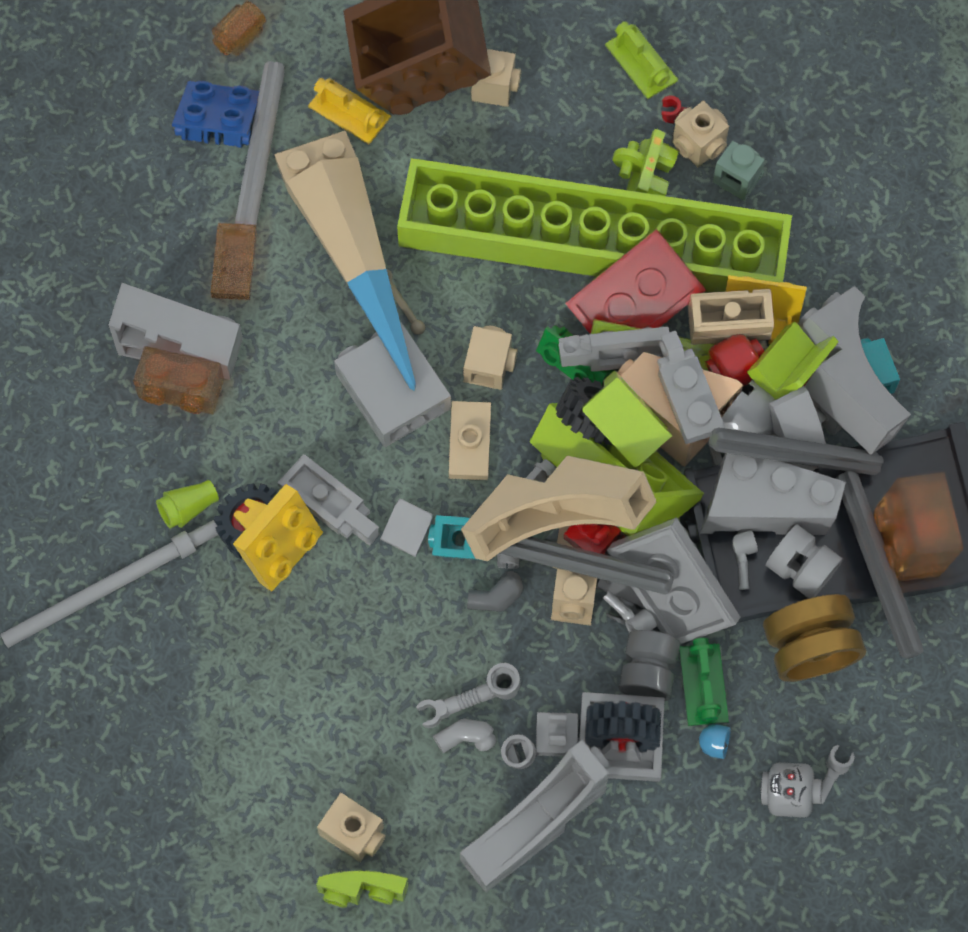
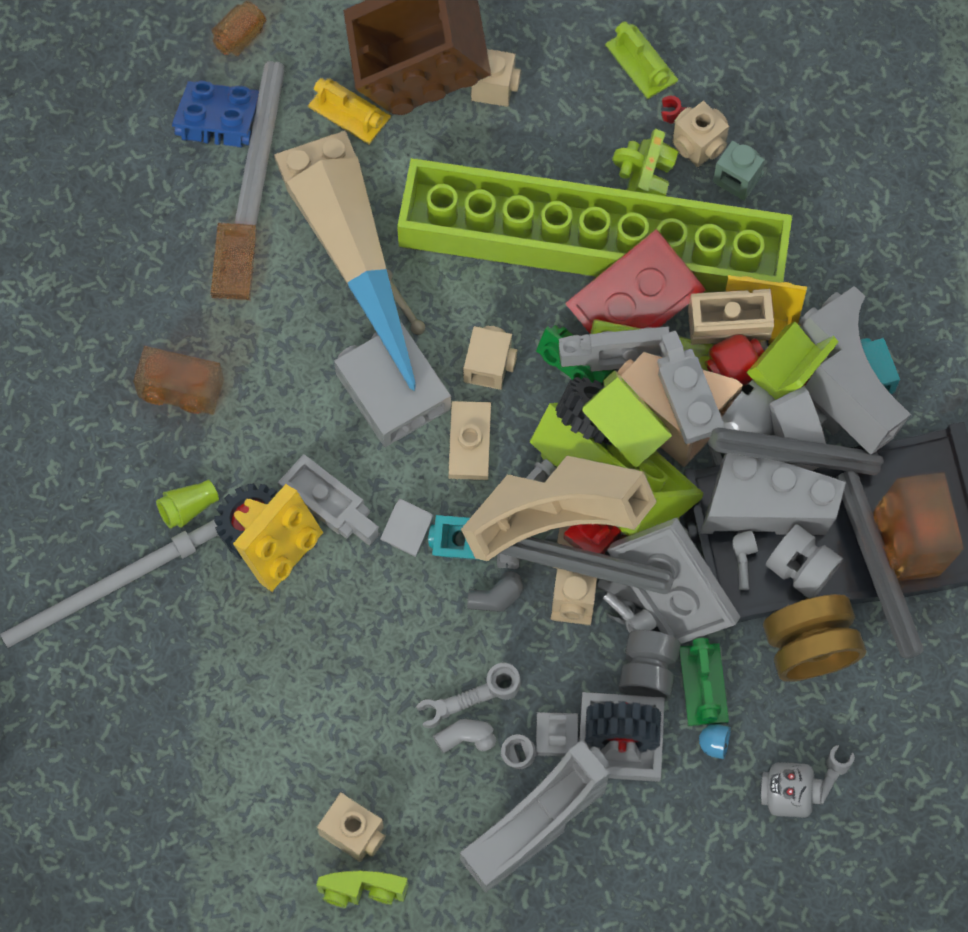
(164, 324): light grey wedge -> none

